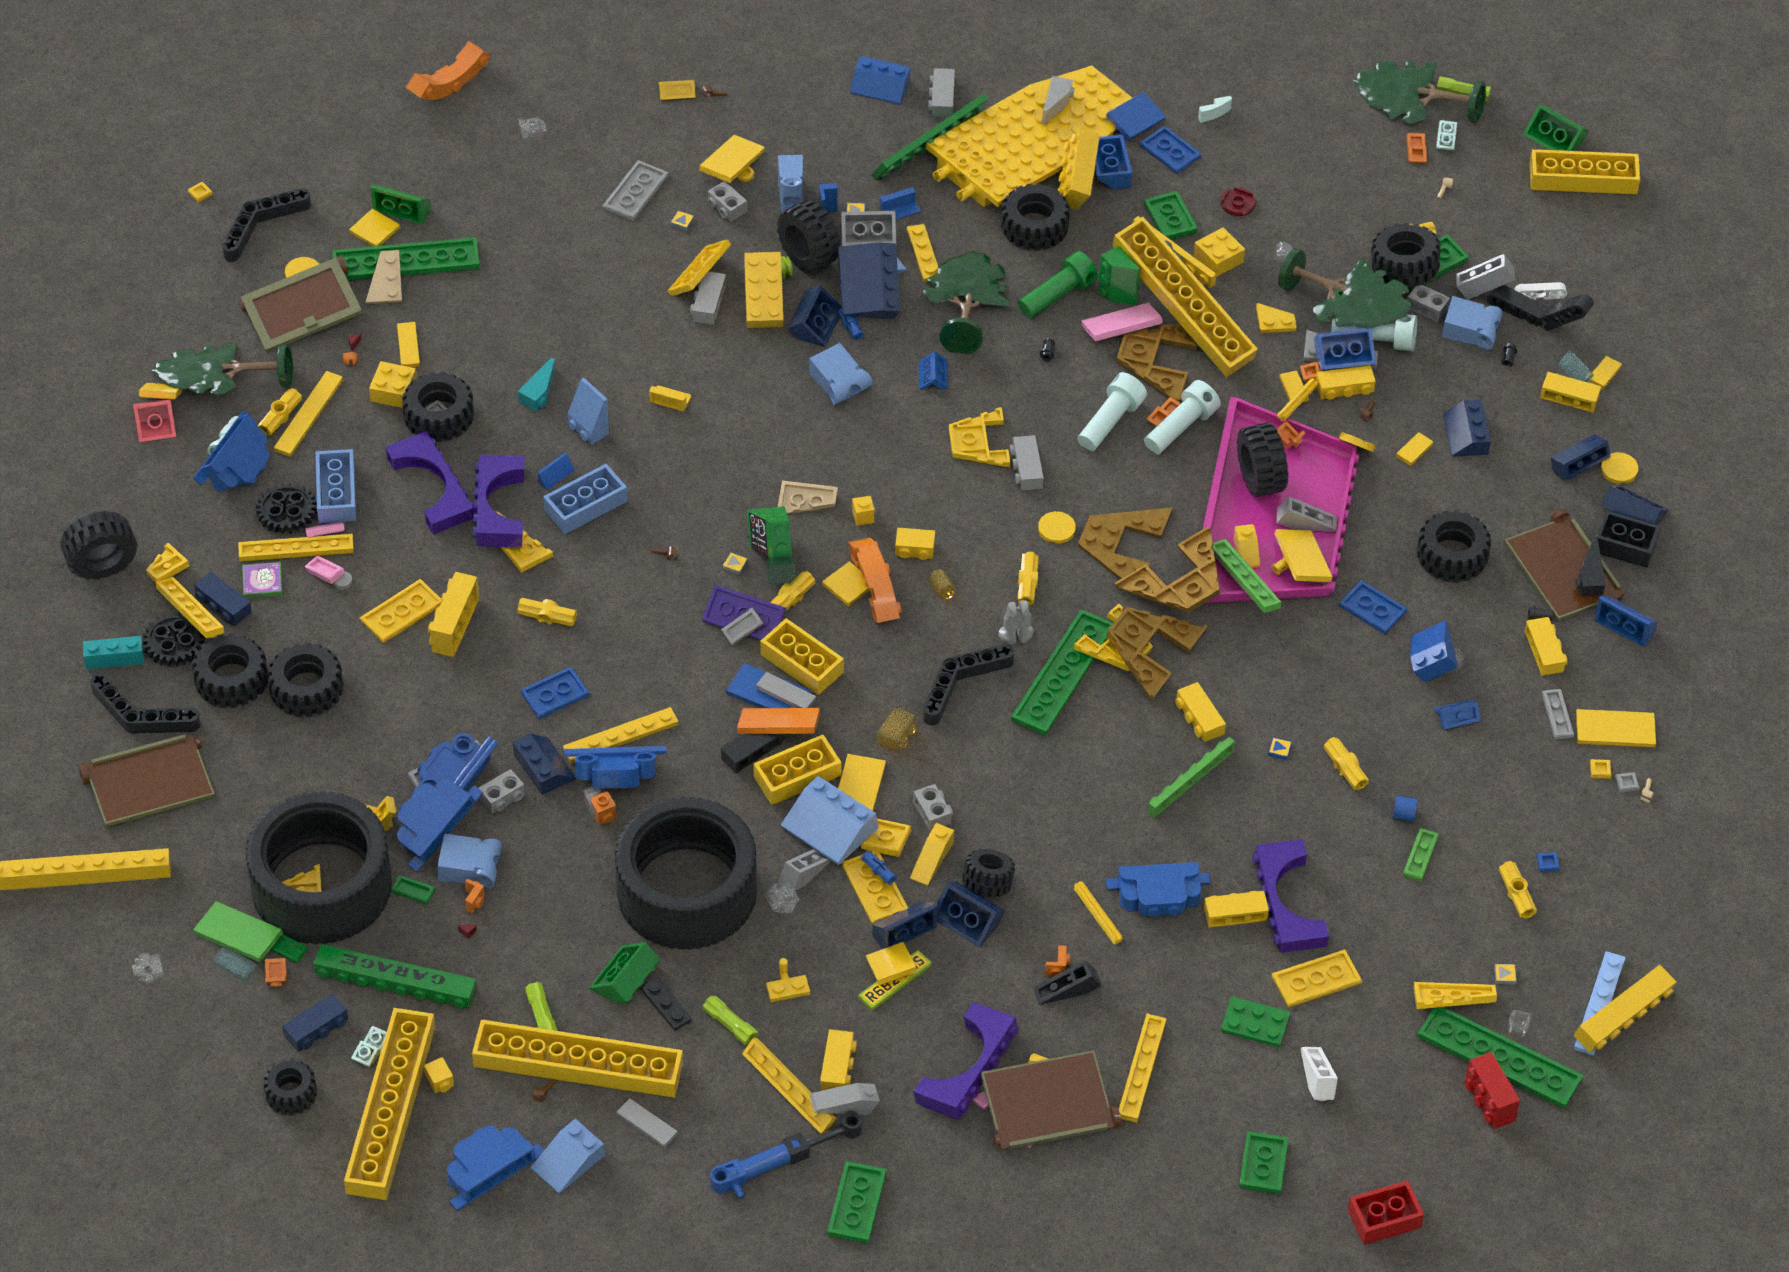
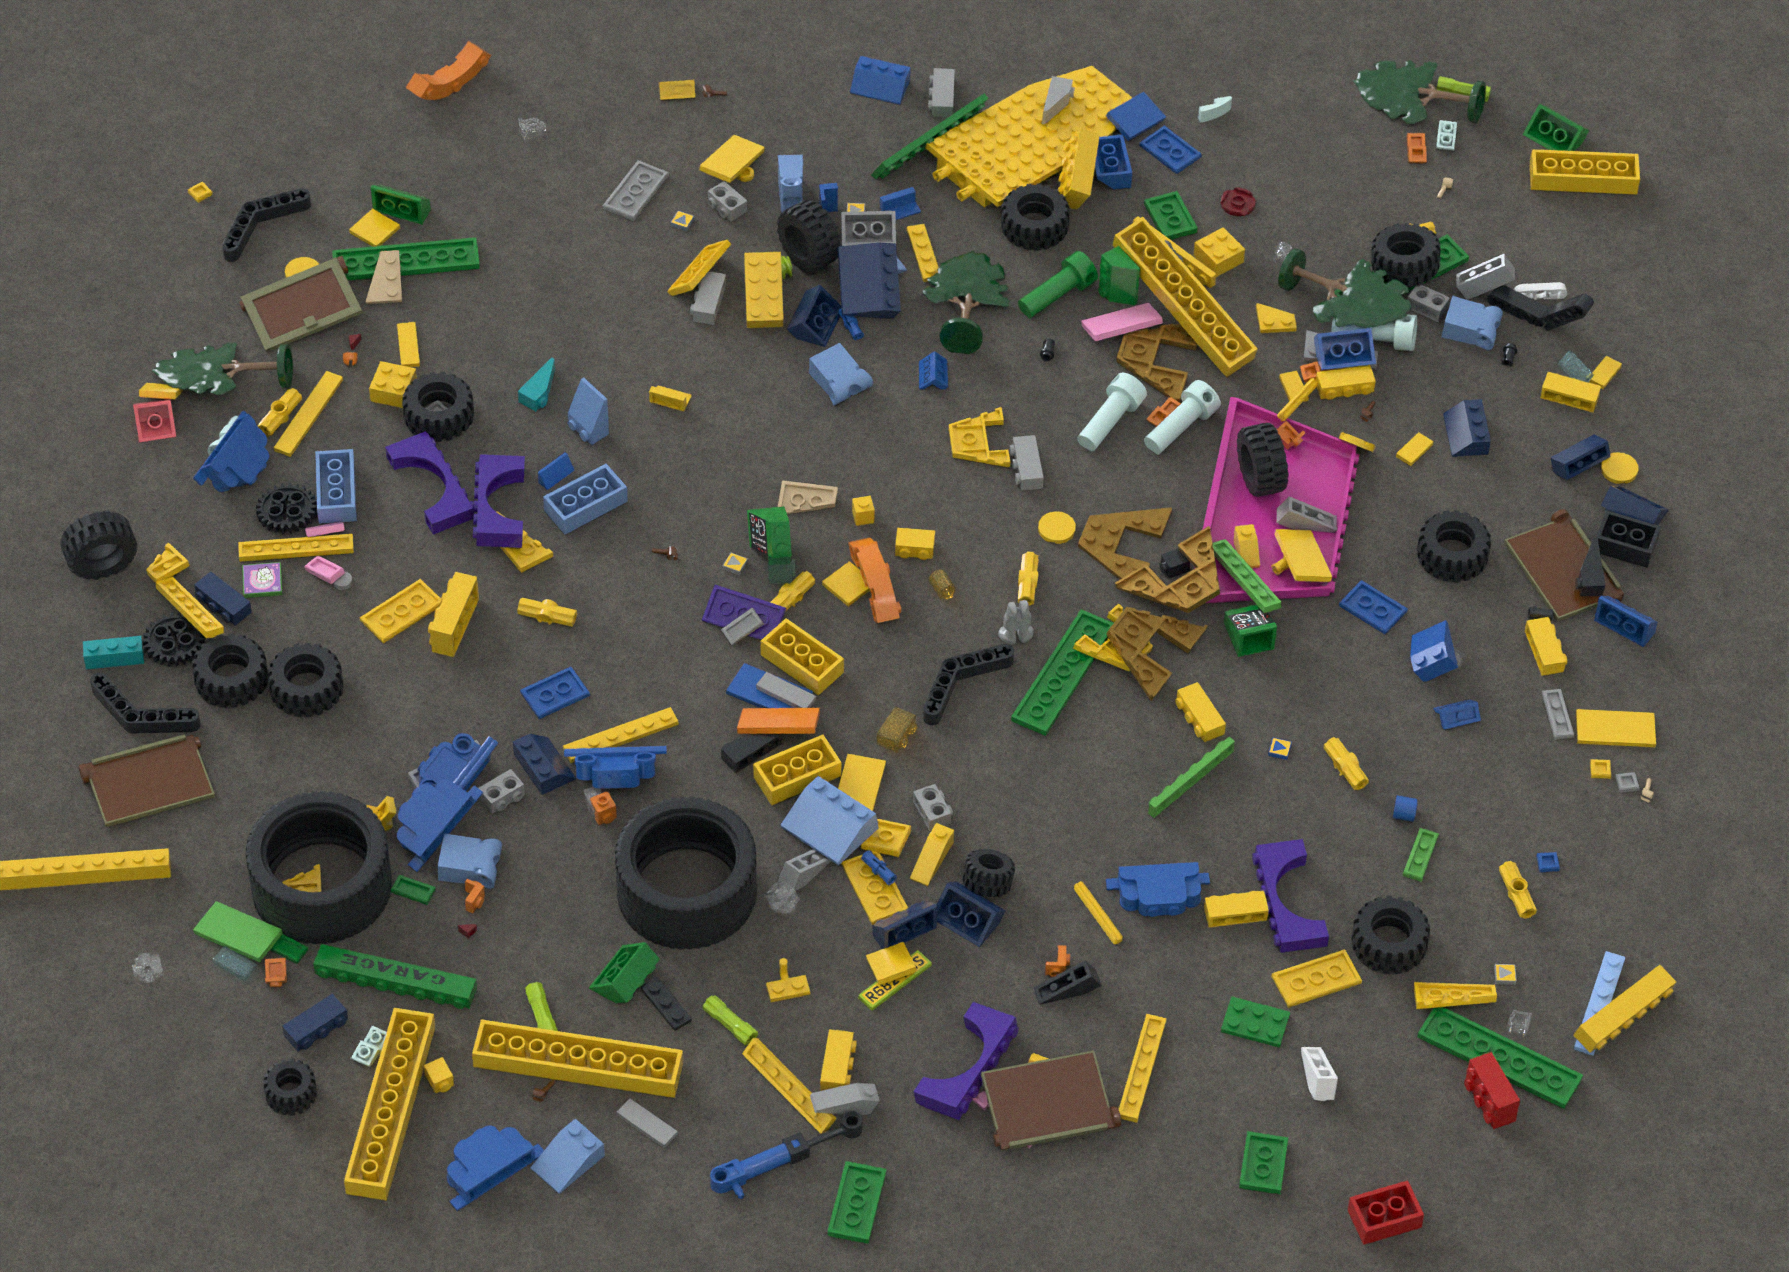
(1174, 563): none -> black brick
(1250, 630): none -> green slope
(1384, 954): none -> black tyre

